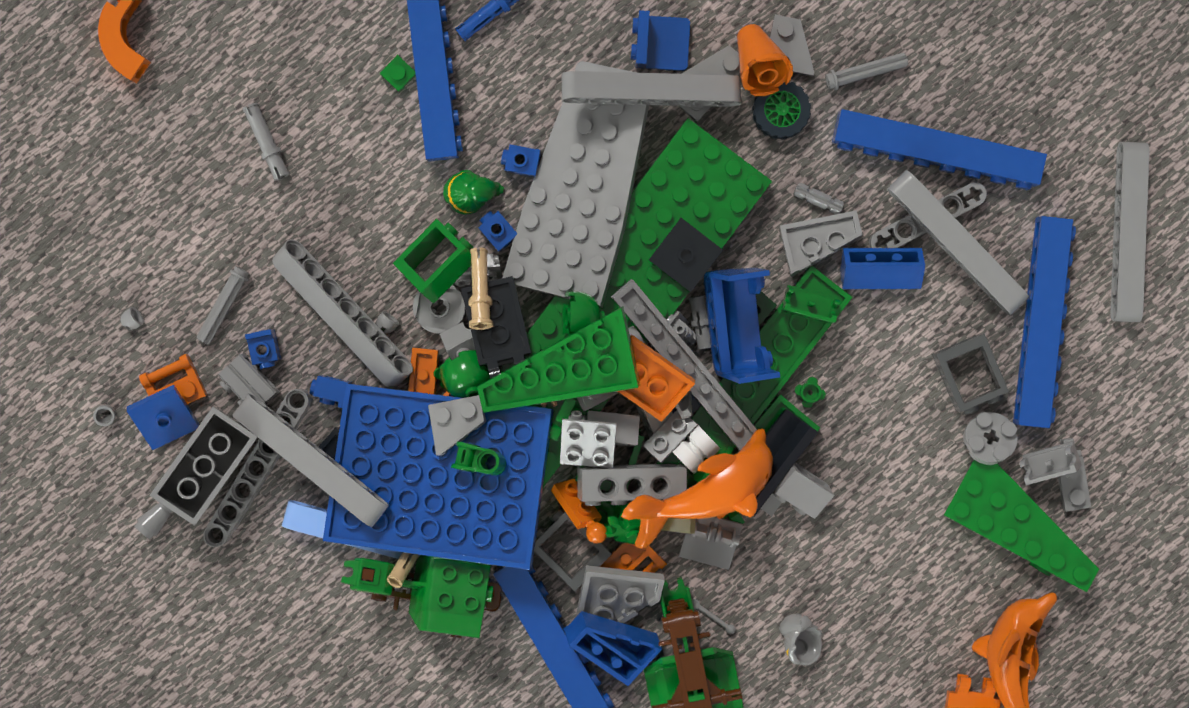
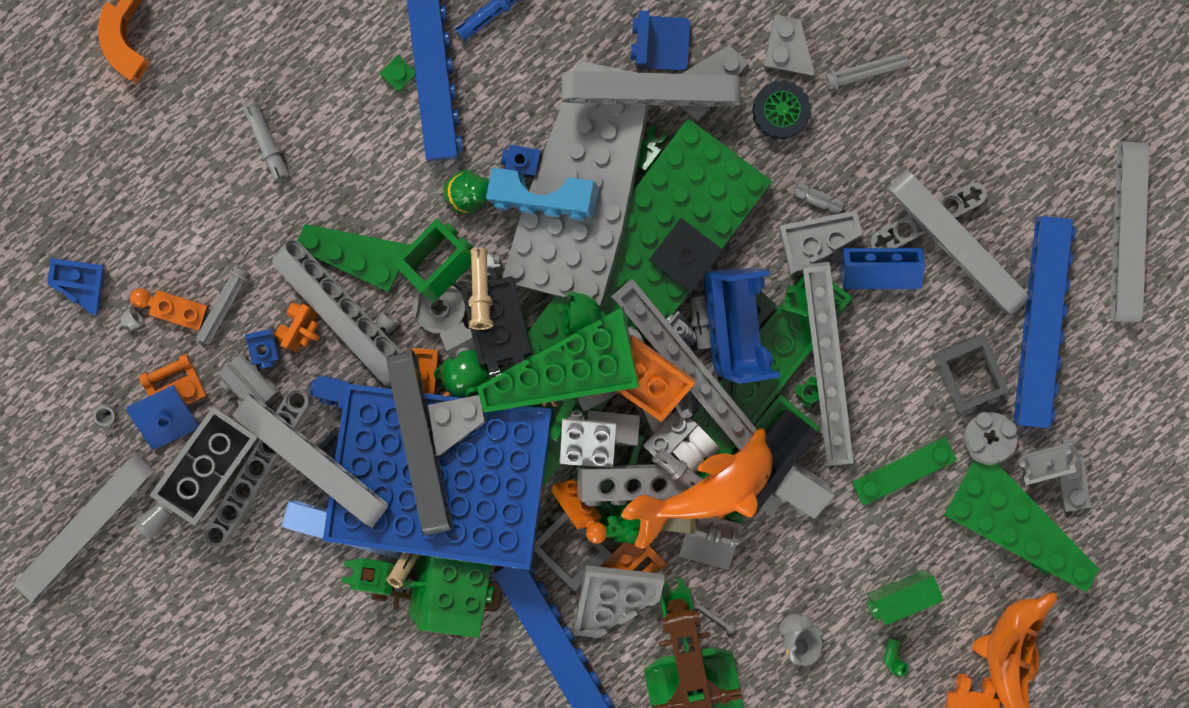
(79, 282): none -> blue wing
(84, 528): none -> light grey beam
(170, 307): none -> orange plate
(301, 329): none -> orange hips
(355, 254): none -> green wing
(419, 443): none -> dark grey beam
(474, 458): green piece -> none
(499, 240): blue brick -> none
(573, 198): none -> dark azure arch
(613, 645): blue wedge -> none
(649, 150): none -> green plate
(677, 469): none -> light grey pin
(761, 62): orange cone -> none
(828, 363): none -> light grey plate
(892, 658): none -> green arm
(904, 471): none -> green plate
(904, 597): none -> green brick
(938, 148): blue brick -> none

